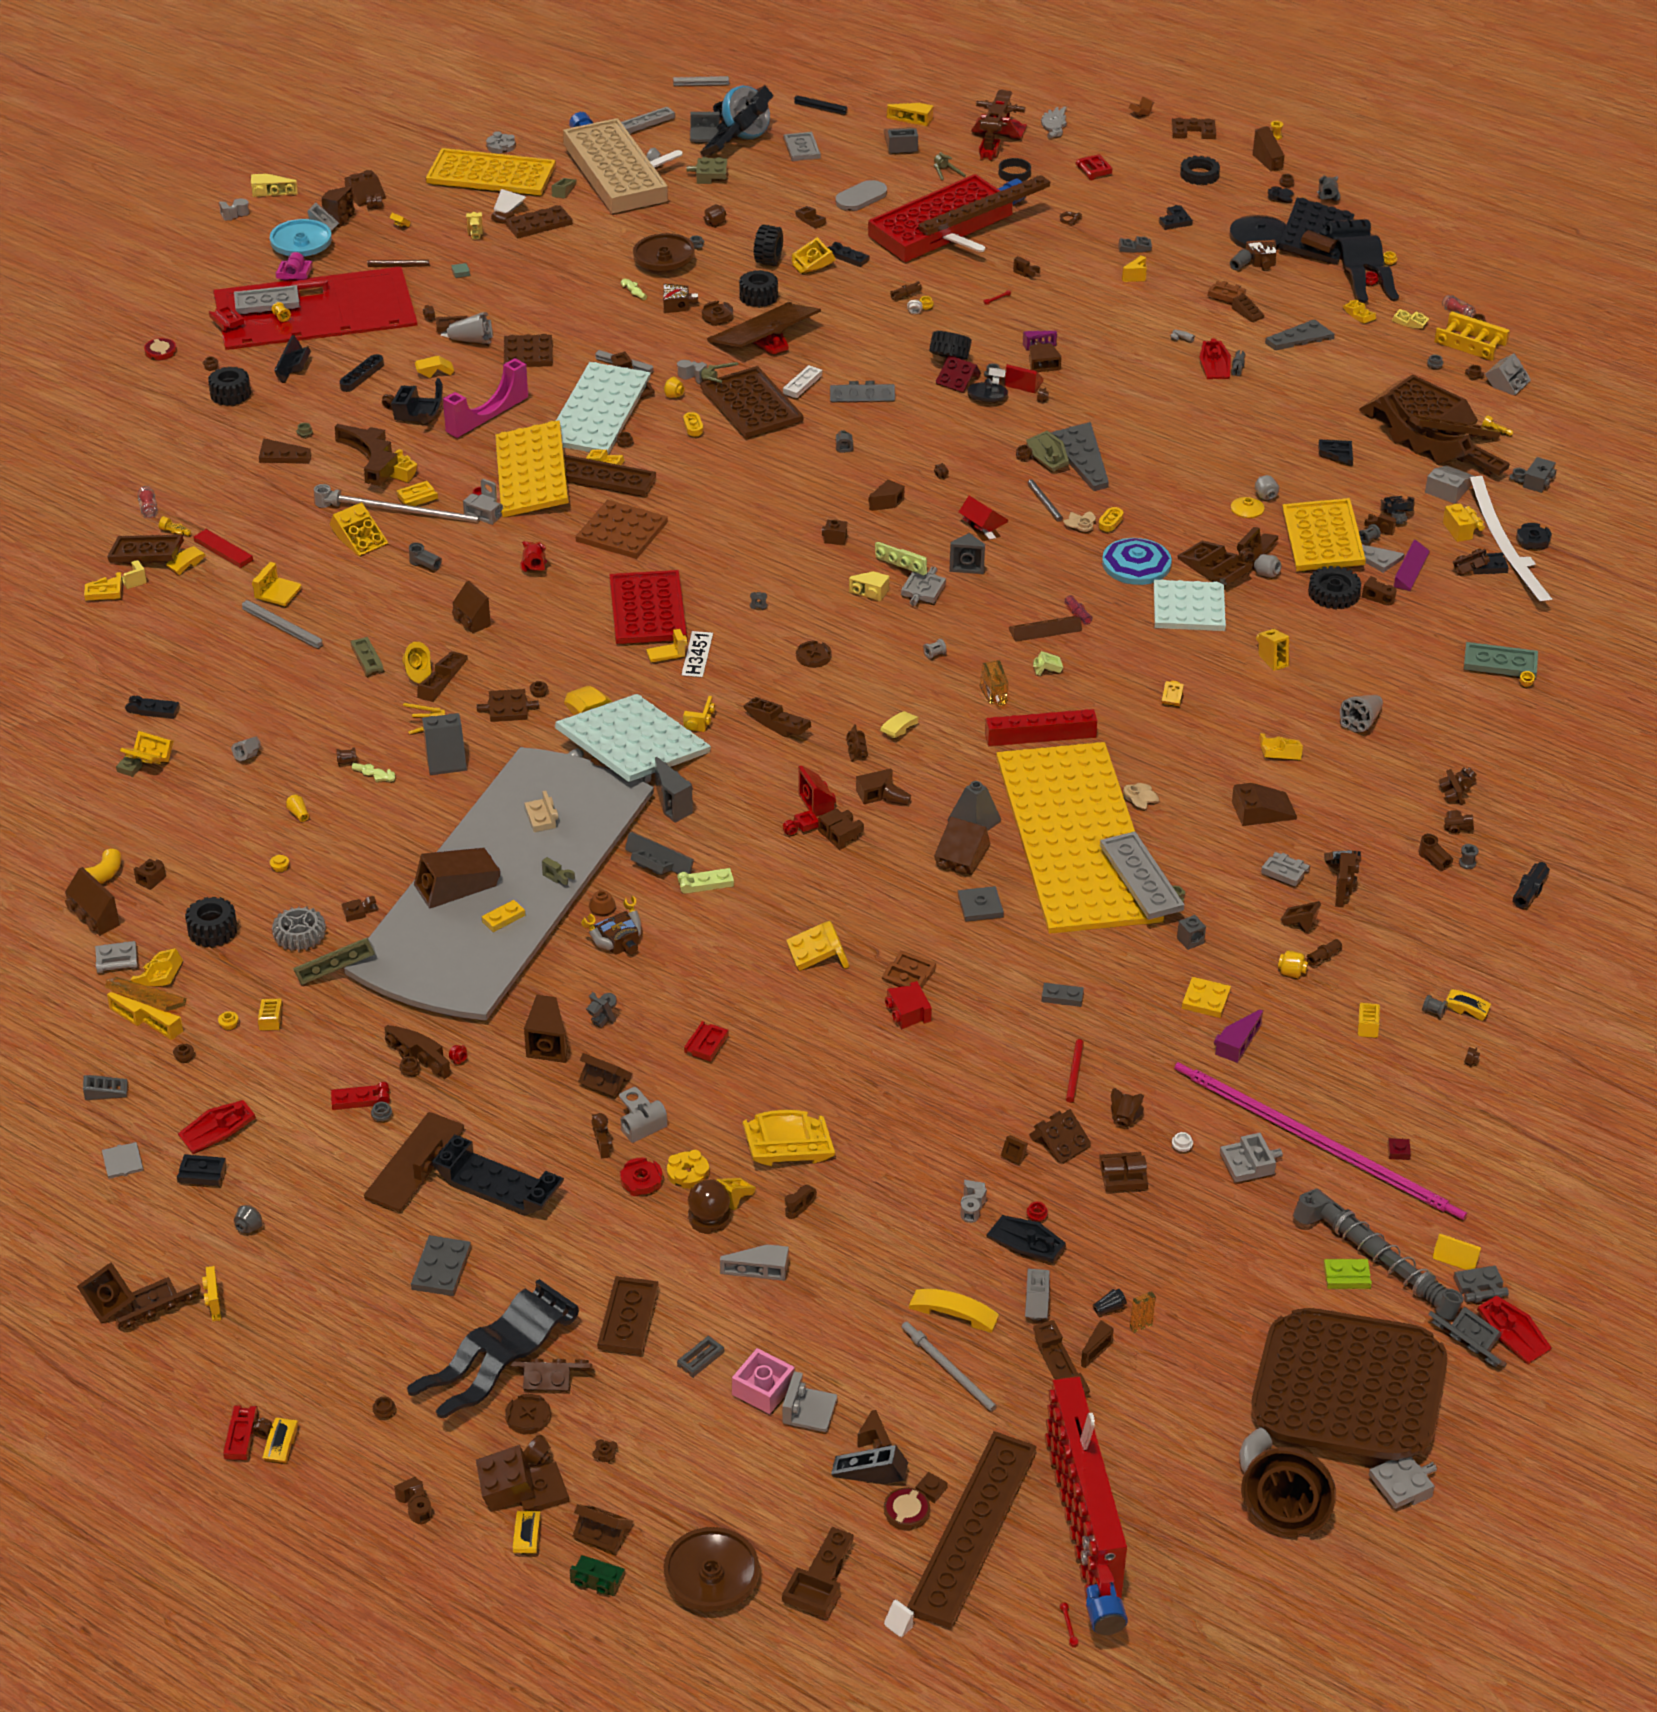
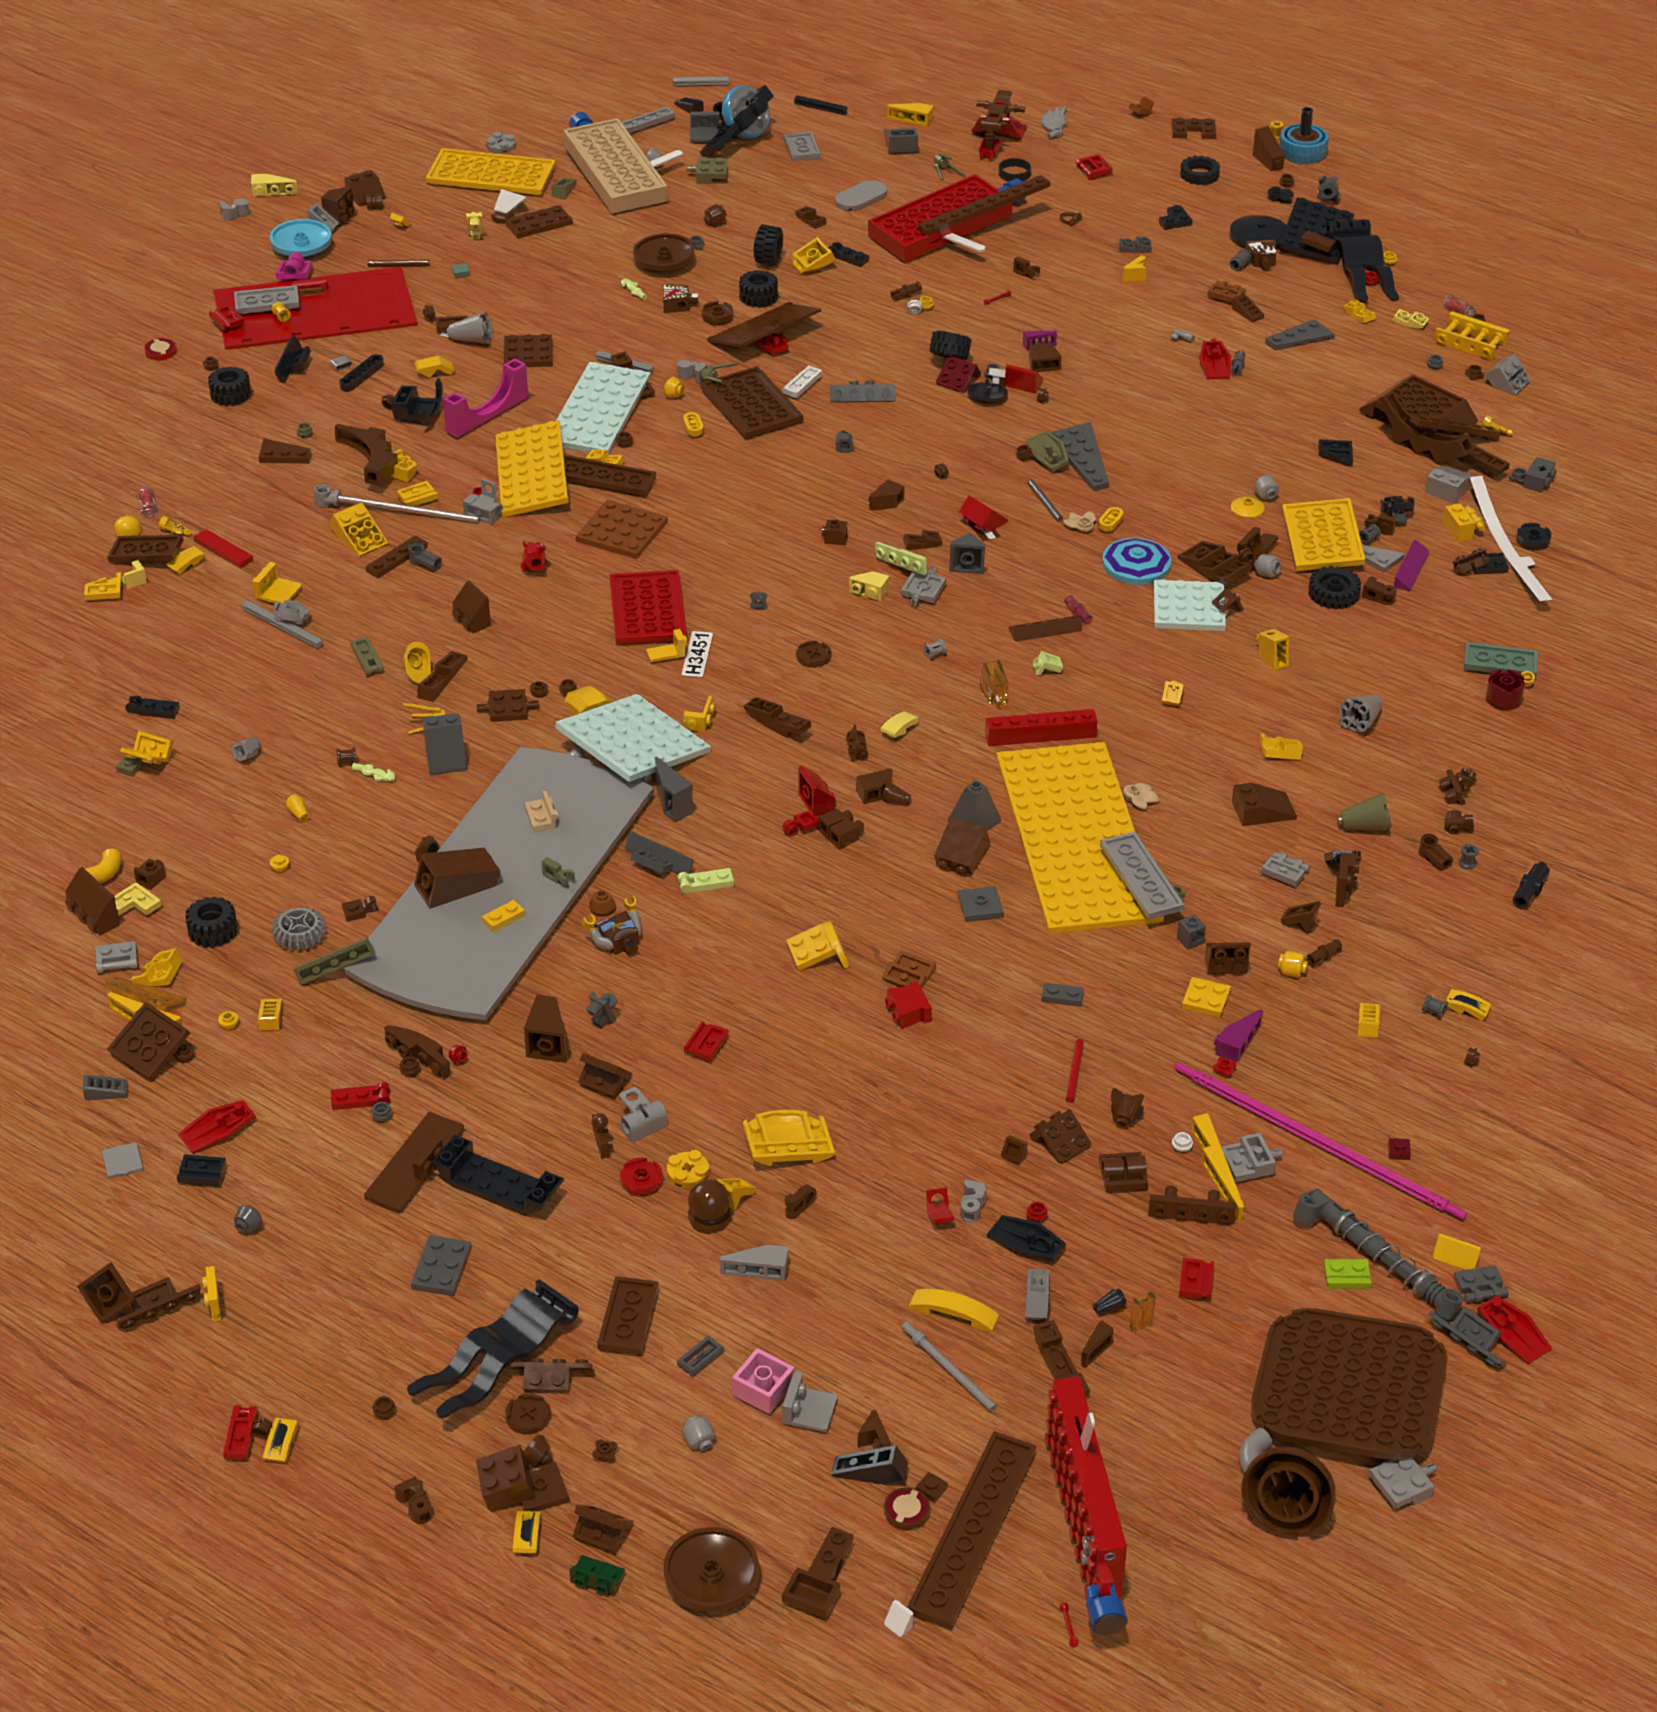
(127, 526): none -> yellow hair
(136, 897): none -> light yellow plate
(148, 1041): none -> reddish brown plate
(291, 611): none -> light grey plate
(341, 363): none -> flat silver piece
(393, 558): none -> reddish brown plate
(427, 845): none -> reddish brown rock
(567, 686): none -> reddish brown plate
(690, 104): none -> black slope
(698, 1433): none -> light grey head
(926, 540): none -> reddish brown slope
(941, 1212): none -> red bracket
(1190, 1208): none -> reddish brown plate
(1196, 1278): none -> red plate
(1215, 1162): none -> yellow slope
(1224, 1067): none -> red plate
(1227, 958): none -> reddish brown slope
(1233, 599): none -> reddish brown bracket
(1303, 141): none -> dark azure wheel
(1367, 815): none -> olive cone
(1505, 689): none -> dark red brick

